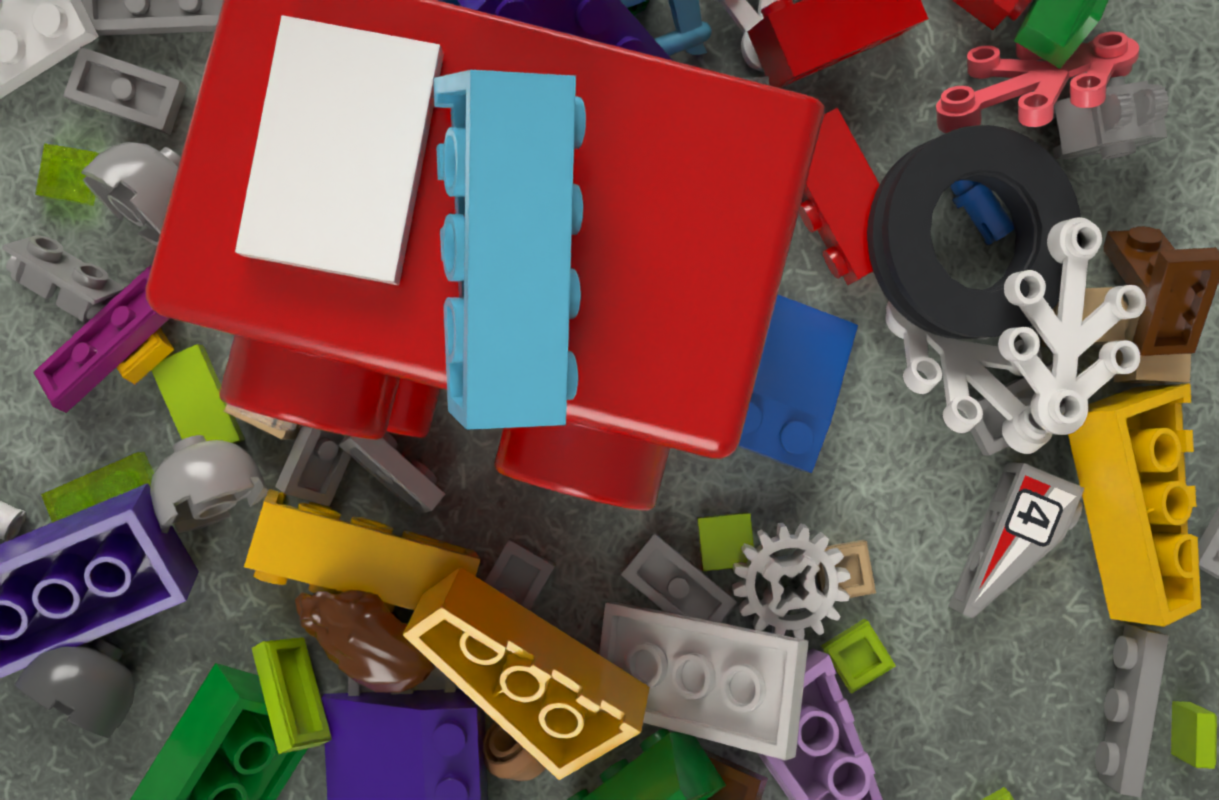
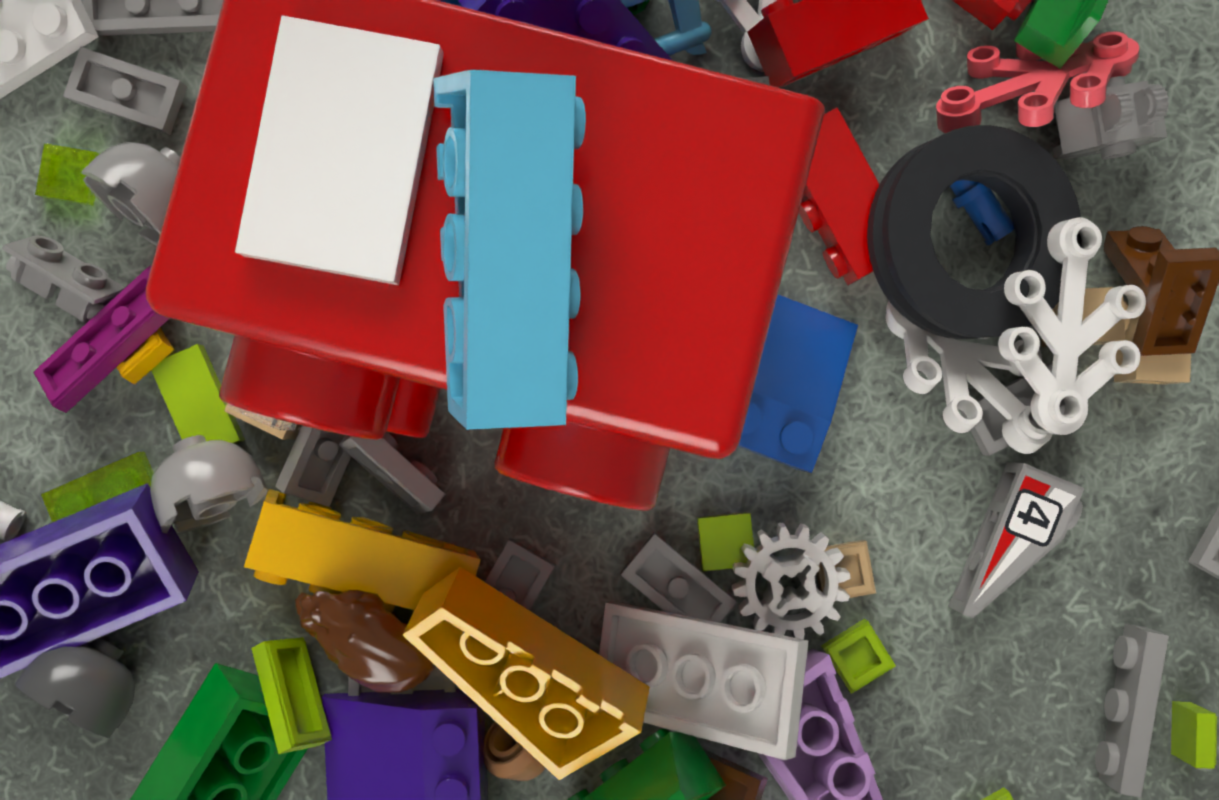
(1139, 502): yellow wedge -> none

